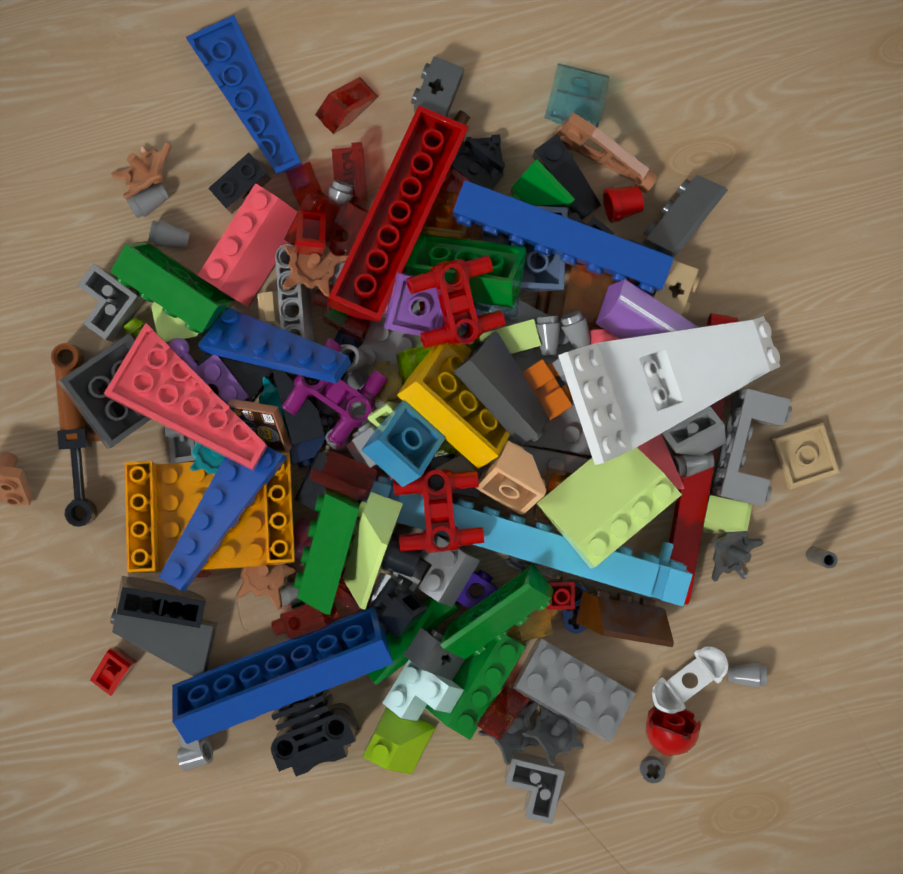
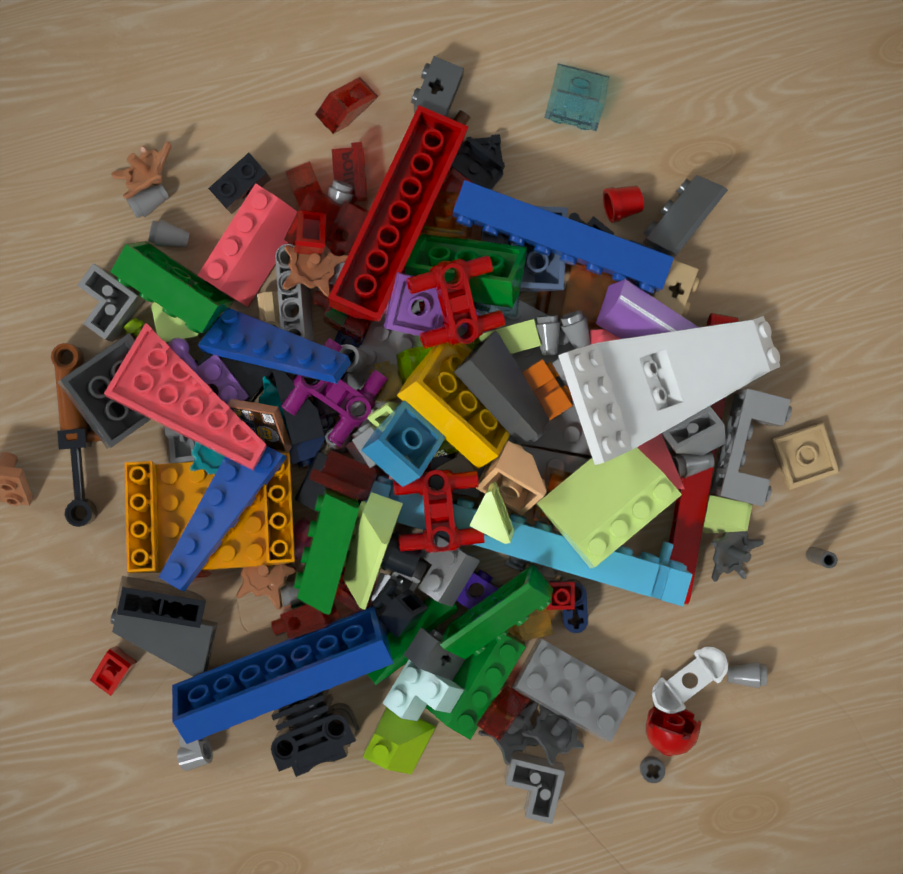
(235, 72): blue wing -> none
(493, 517): none -> yellowish green slope
(540, 188): green slope -> none
(563, 167): black slope -> none
(576, 131): nougat plate -> none
(625, 618): reddish brown slope -> none

